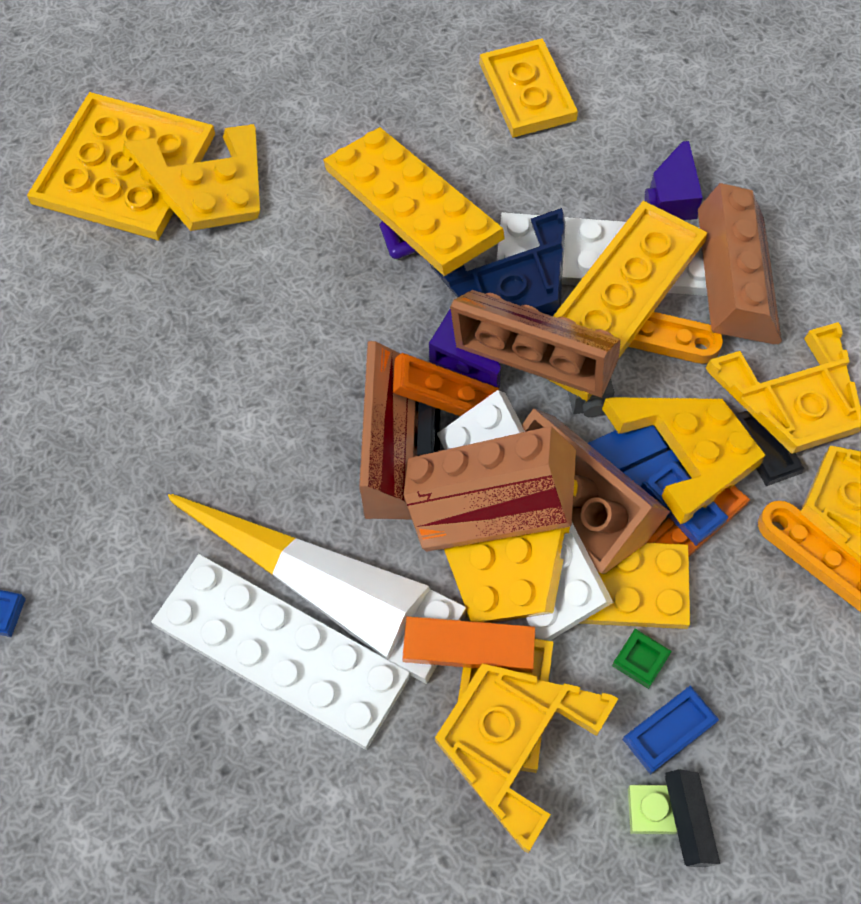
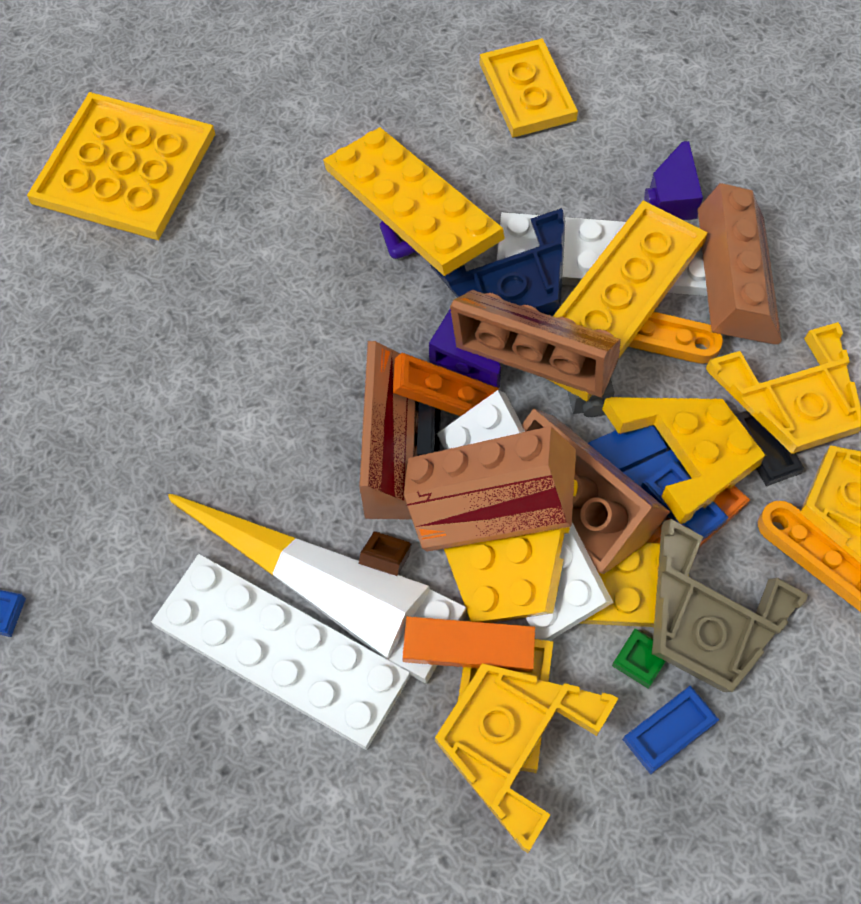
(205, 191): yellow wing -> none
(385, 553): none -> reddish brown tile
(650, 810): yellowish green plate -> none
(692, 819): black tile -> none
(705, 629): none -> dark tan wing

